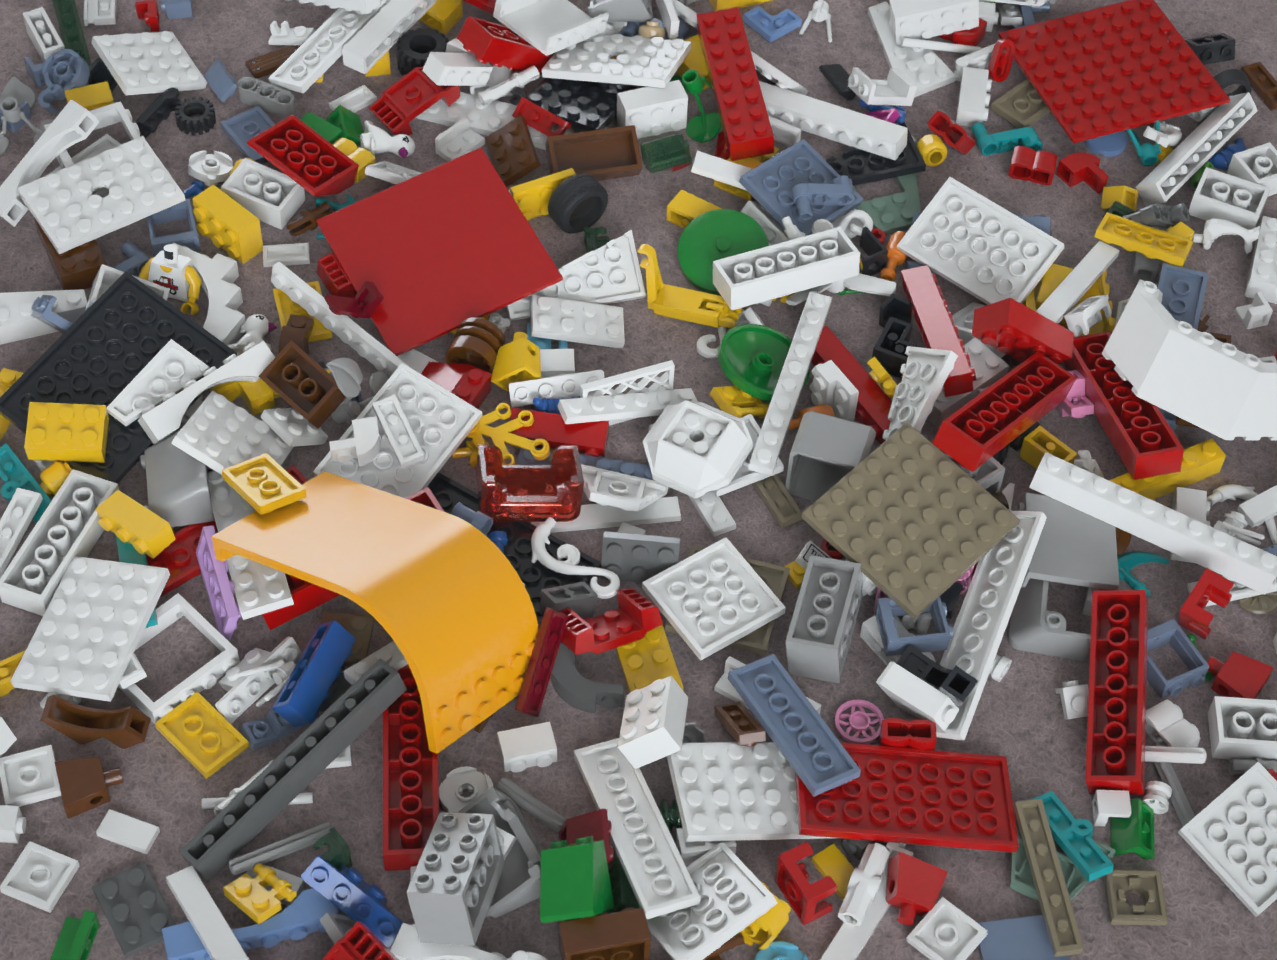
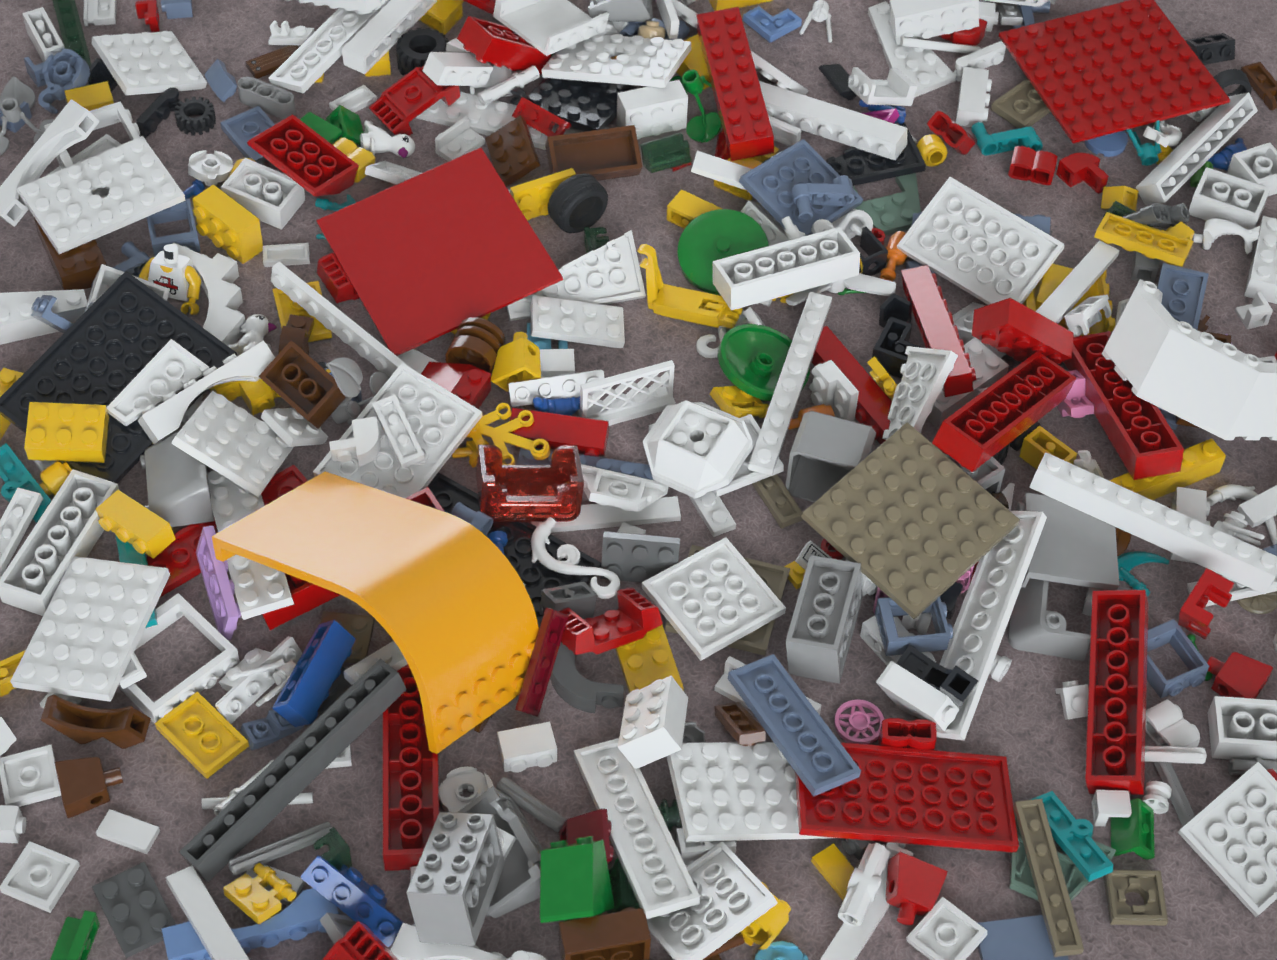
(263, 484): yellow plate -> none
(307, 219): reddish brown arm -> none
(360, 306): dark red bracket -> none
(499, 321): white plate -> none
(621, 405): white plate -> none
(799, 893): red panel -> none
(1001, 60): red plate -> none

